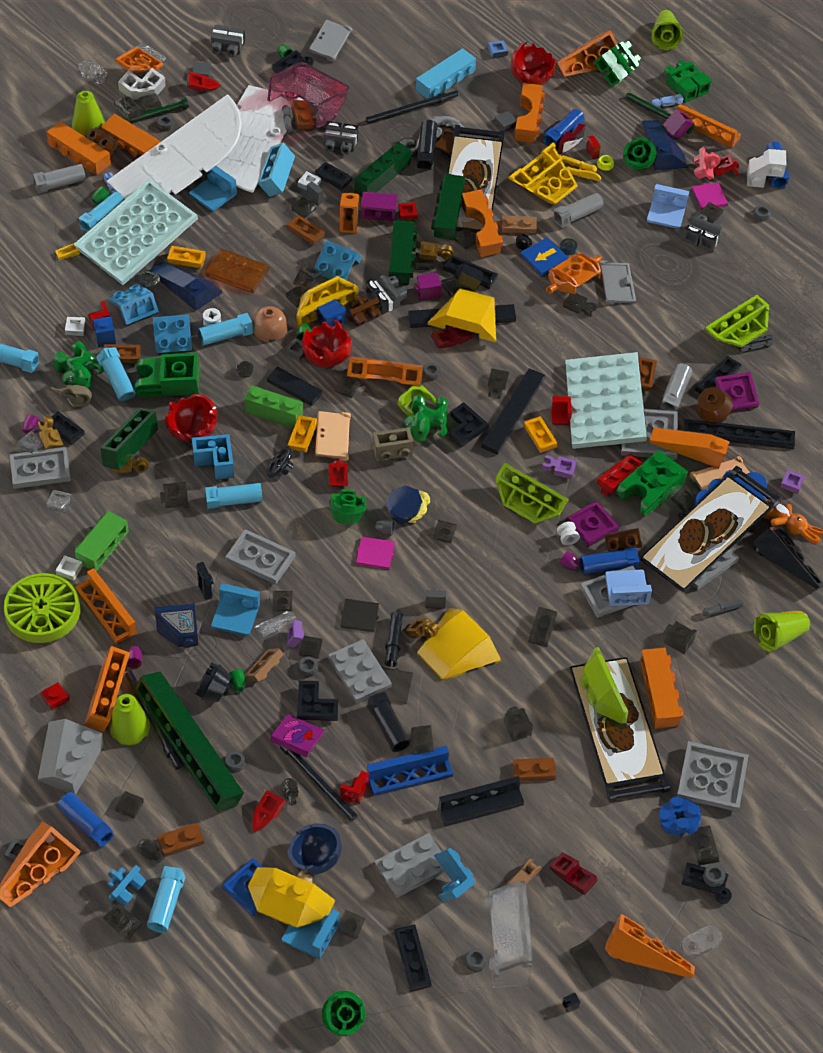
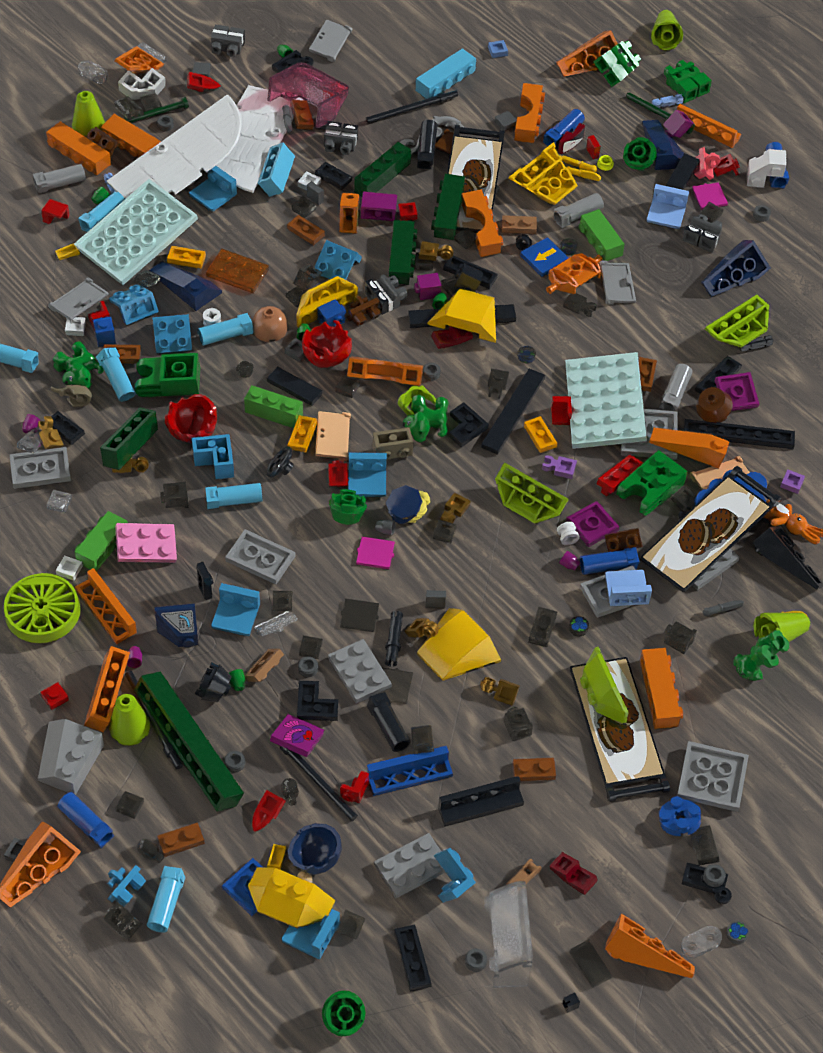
(54, 209): none -> red panel
(78, 299): none -> light grey door
(146, 542): none -> bright pink plate
(276, 857): none -> yellow piece
(295, 634): medium lavender plate -> none
(367, 474): none -> dark azure bracket
(439, 301): none -> green hose
(455, 506): none -> pearl gold plate
(505, 691): none -> pearl gold plate
(526, 354): none -> clear smoke tile
(532, 64): red piece -> none
(578, 626): none -> tile
(601, 235): none -> bright green brick
(683, 172): none -> black tile
(737, 932): none -> tile
(738, 267): none -> dark blue wedge
(761, 654): none -> green animal

